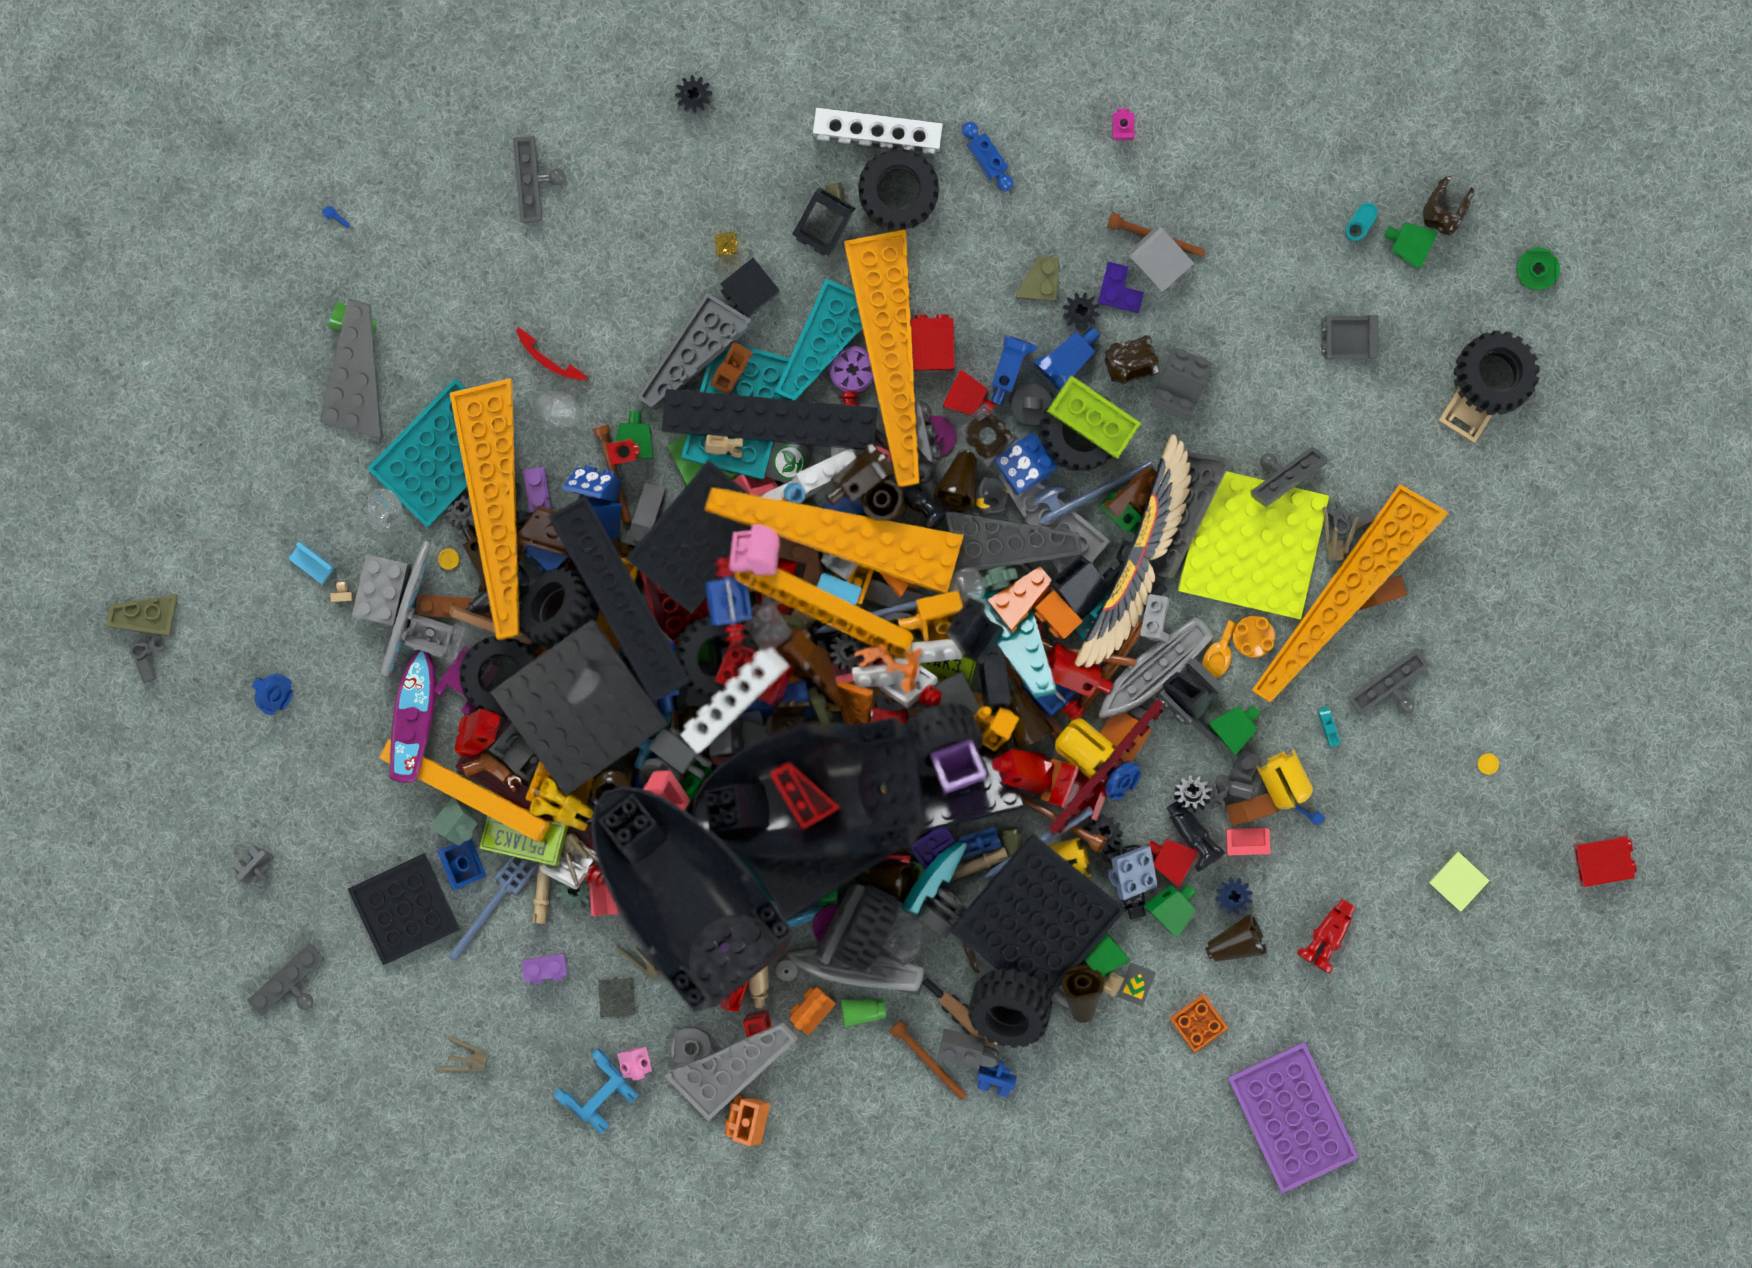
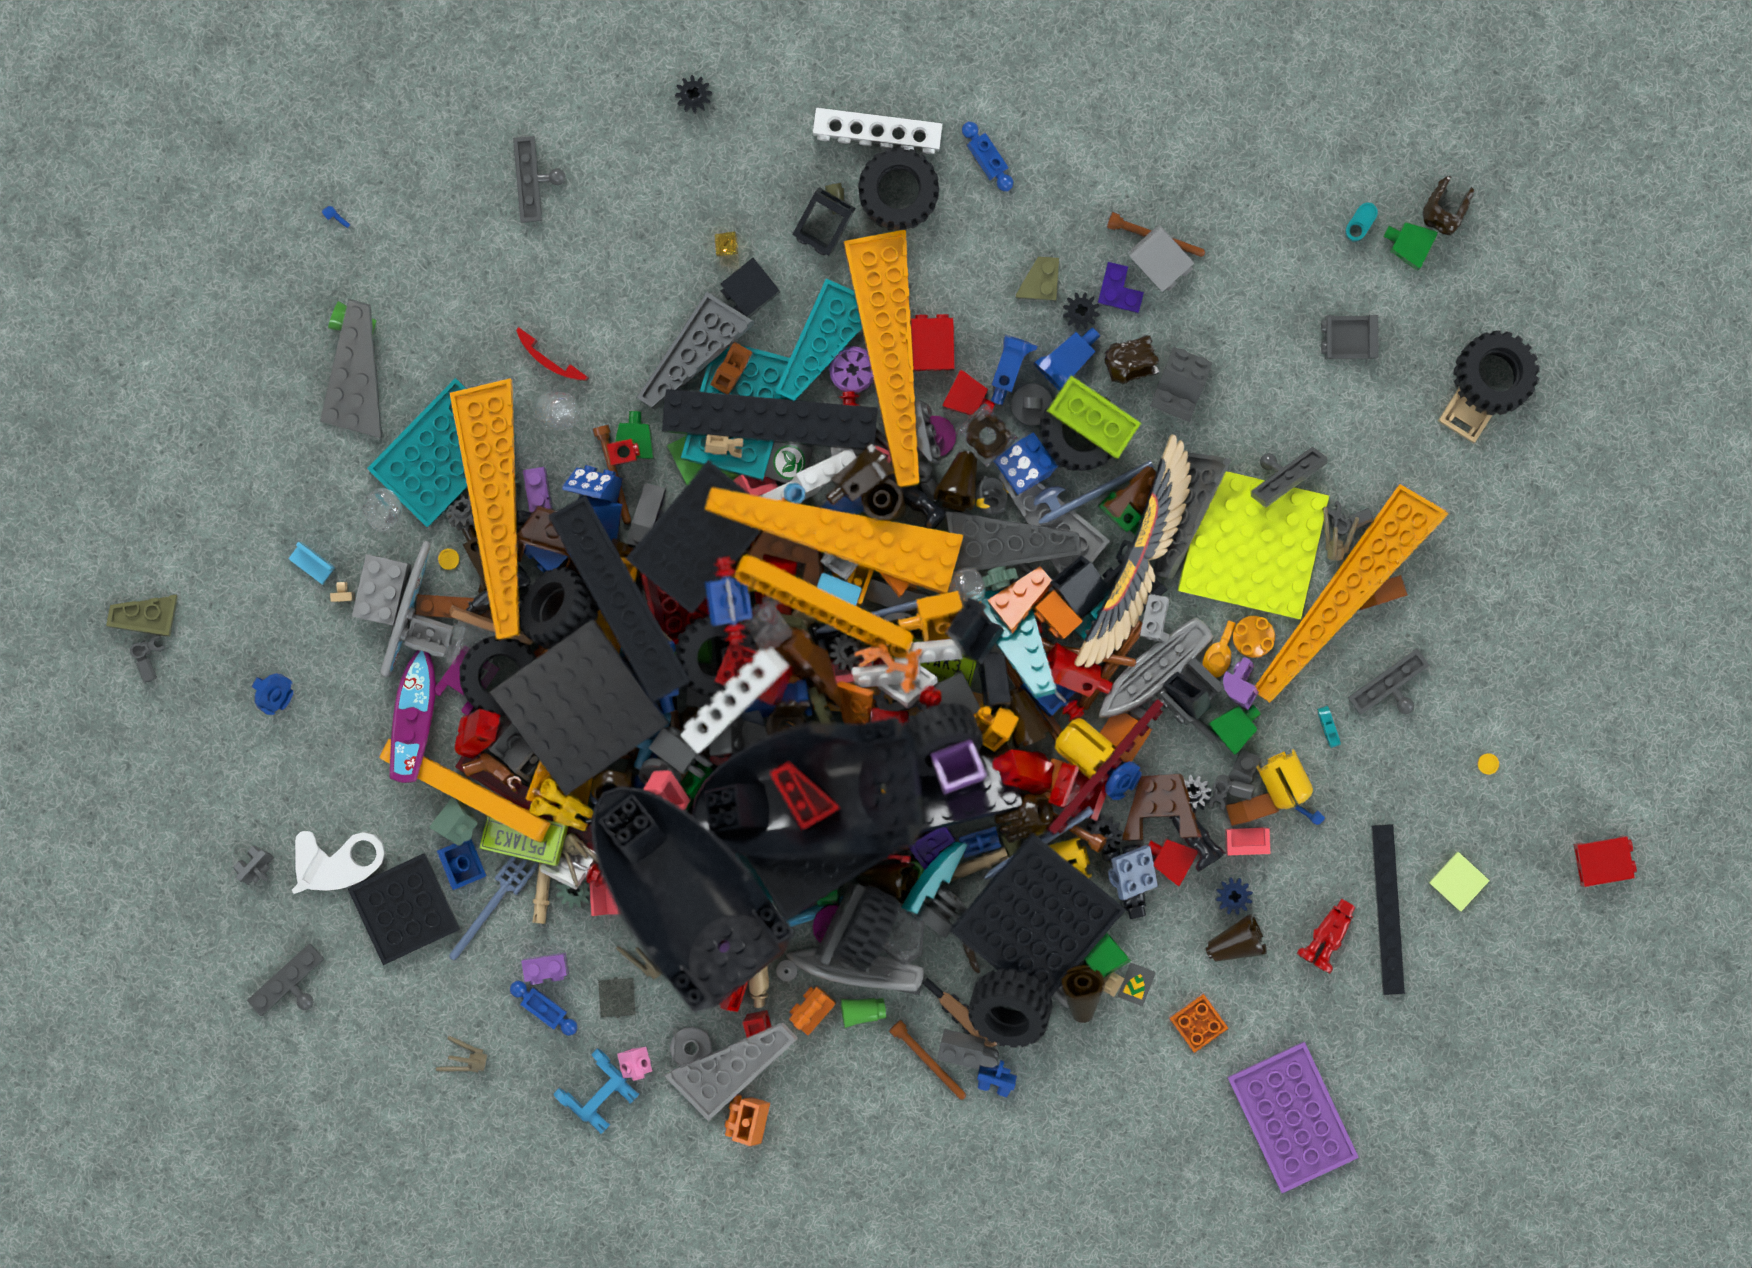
(320, 872): none -> white animal
(543, 1008): none -> blue plate
(584, 686): clear helmet -> none
(755, 550): bright pink brick -> none
(1033, 816): none -> dark brown piece
(1120, 132): dark pink brick -> none
(1161, 798): none -> reddish brown wing
(1172, 908): green torso -> none
(1236, 686): none -> medium lavender brick
(1388, 909): none -> black plate
(1529, 277): green plate -> none

